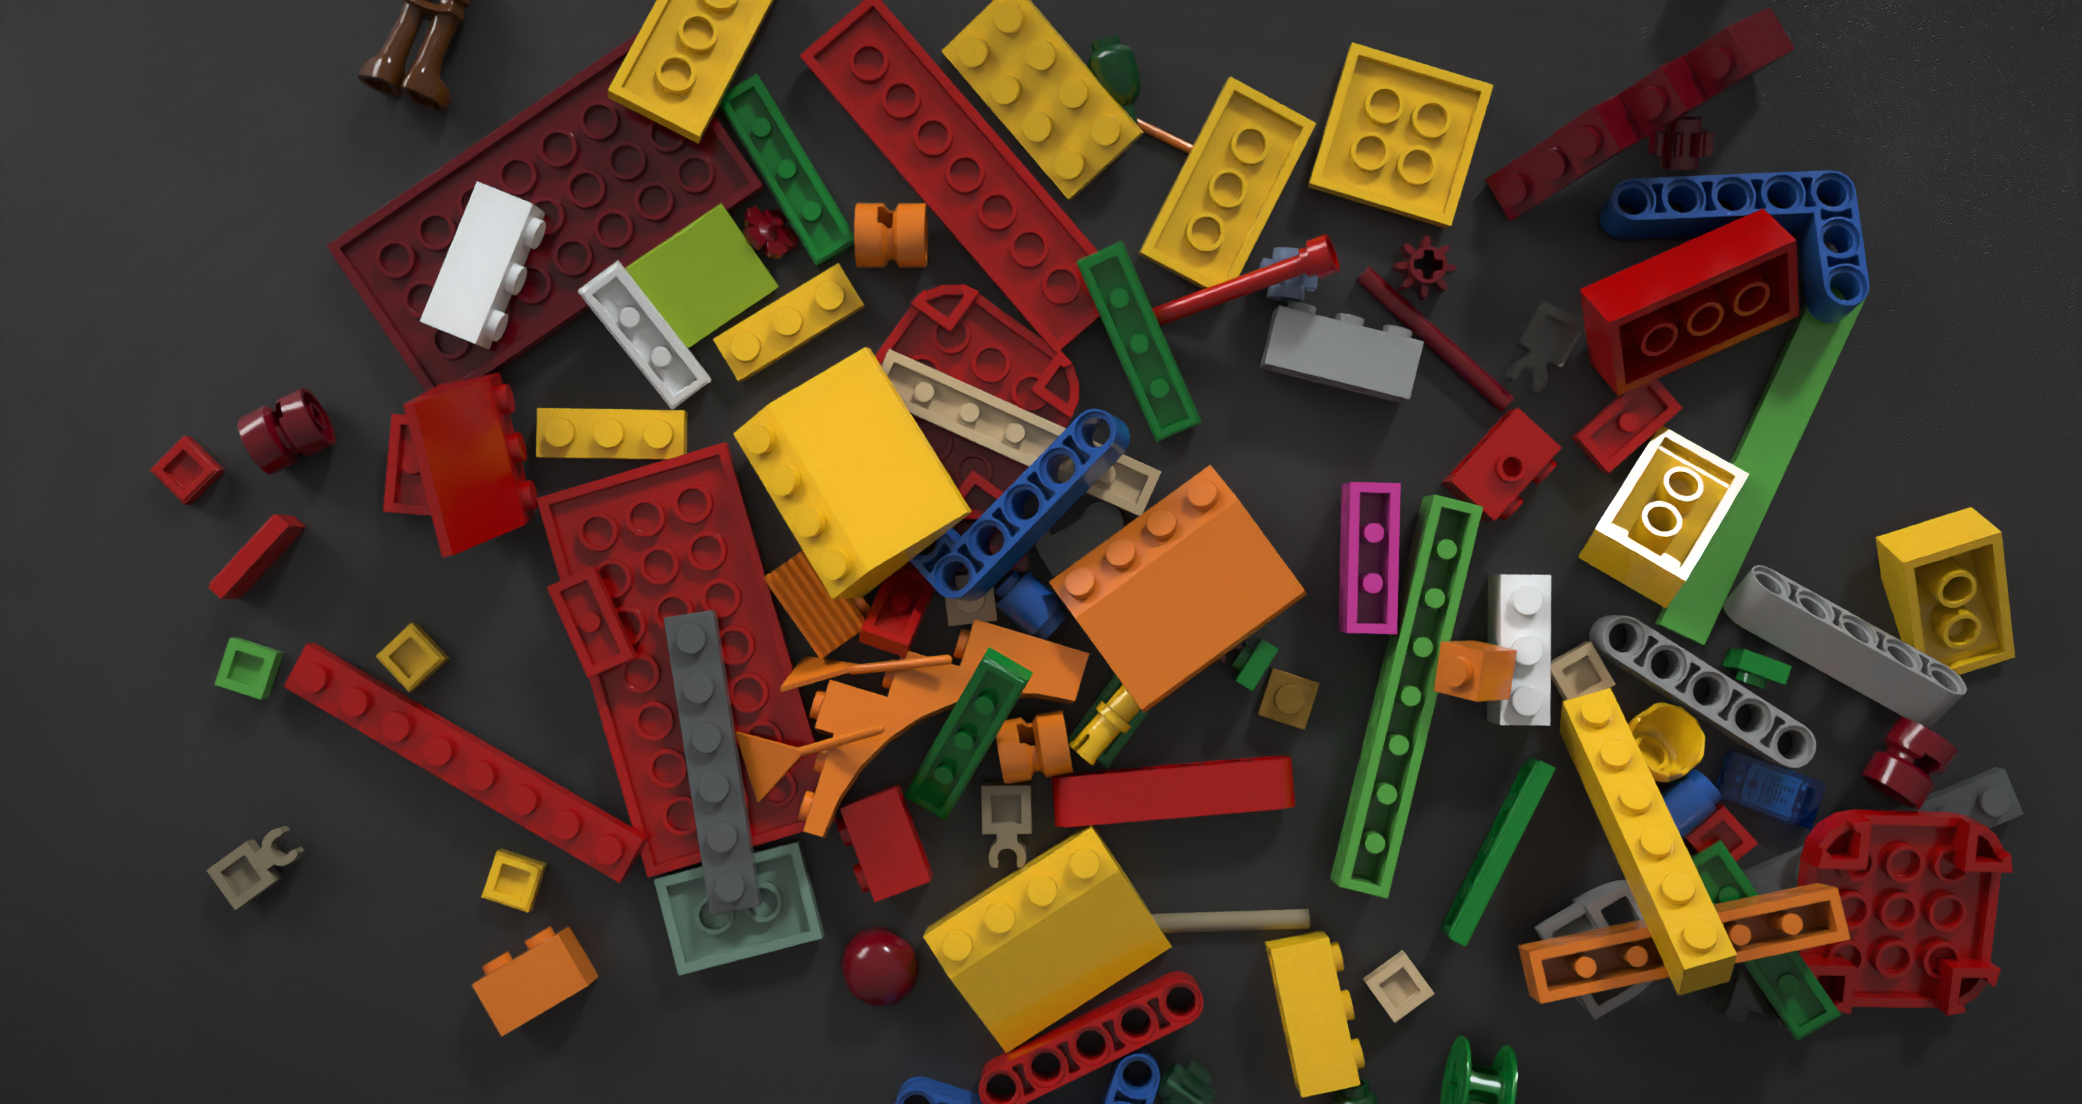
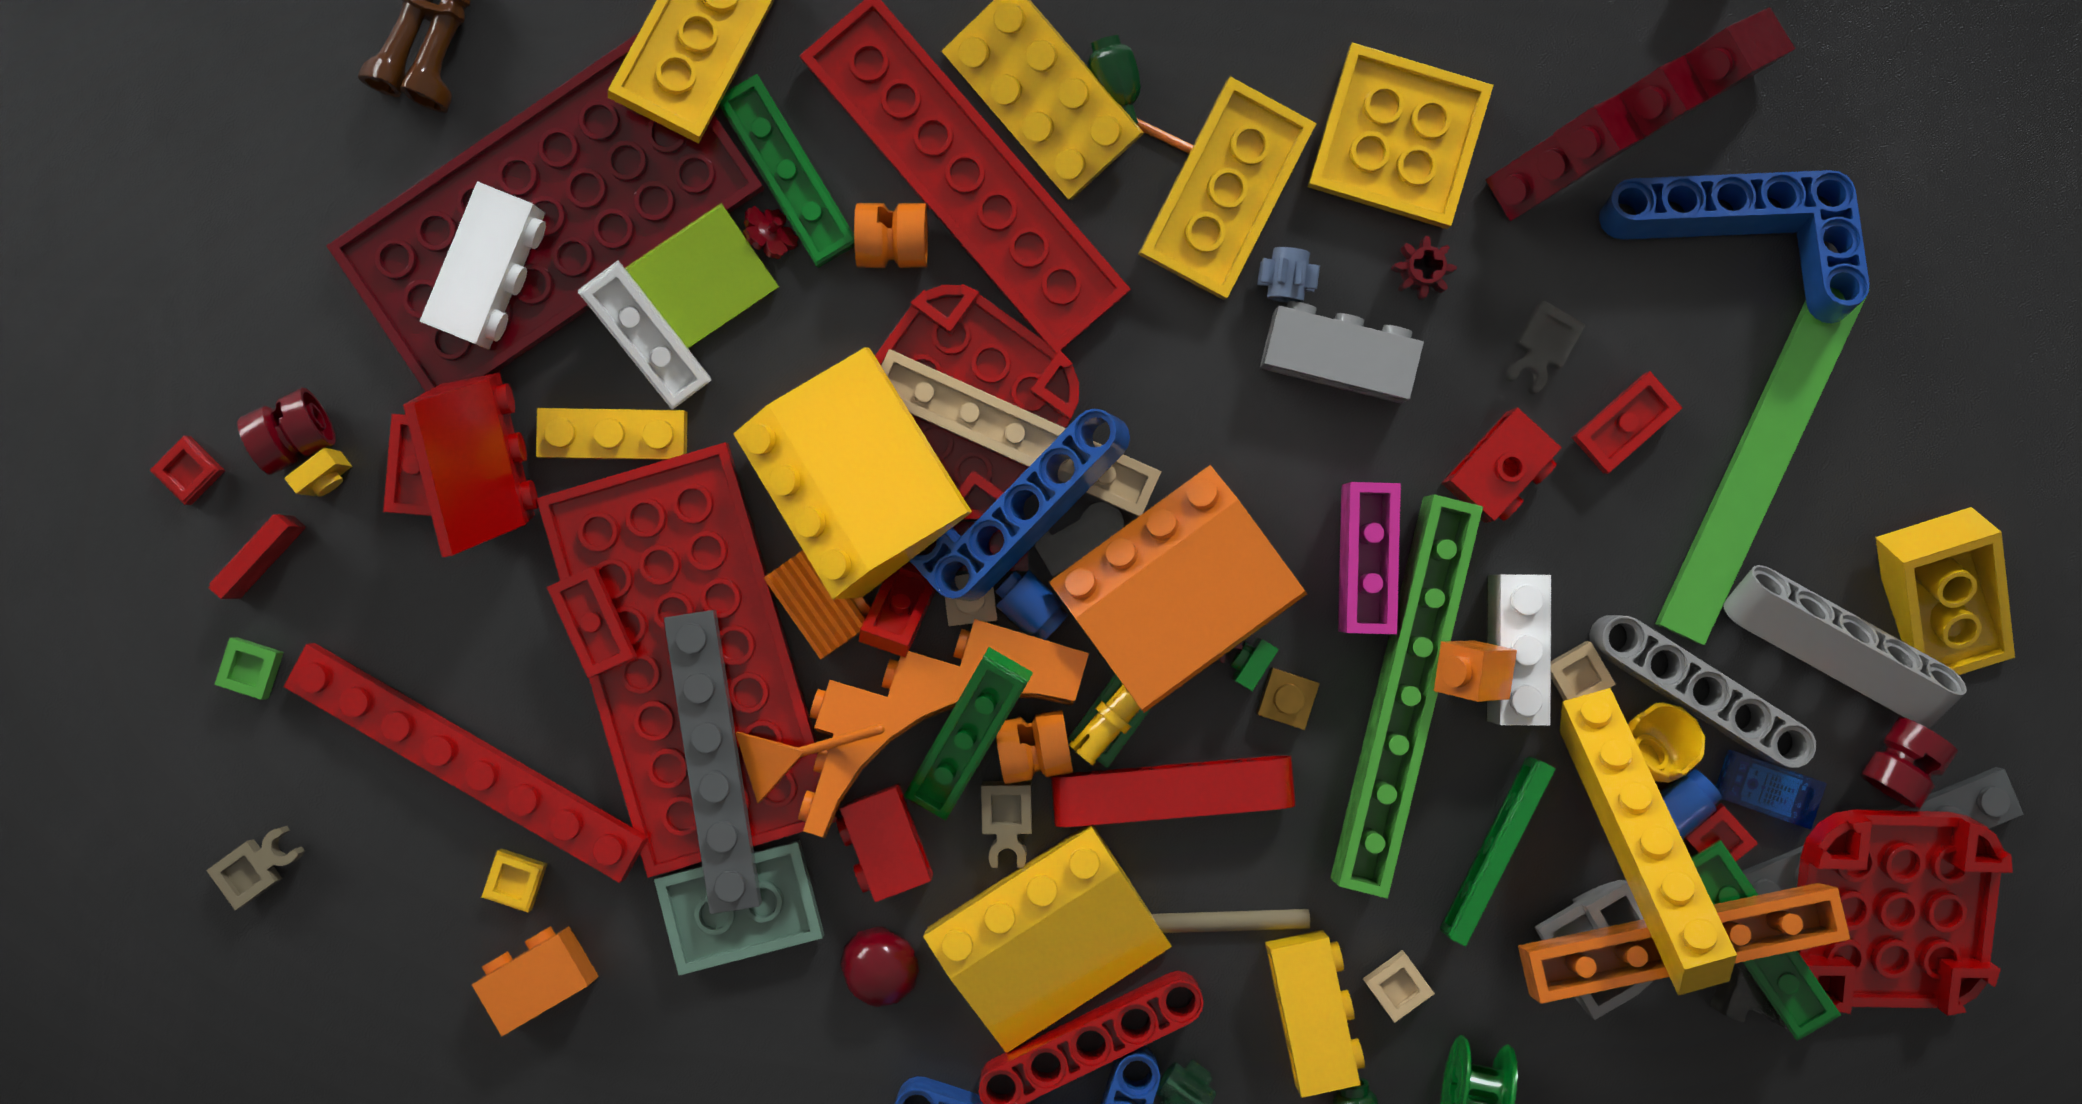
(319, 473): none -> yellow plate
(412, 657): yellow tile -> none
(789, 323): yellow plate -> none
(815, 669): orange piece -> none
(1139, 341): green tile -> none
(1315, 259): red piece -> none
(1435, 339): dark red bar -> none
(1663, 516): yellow slope -> none
(1682, 143): dark red gear -> none
(1691, 301): red brick -> none
(1756, 669): green plate -> none

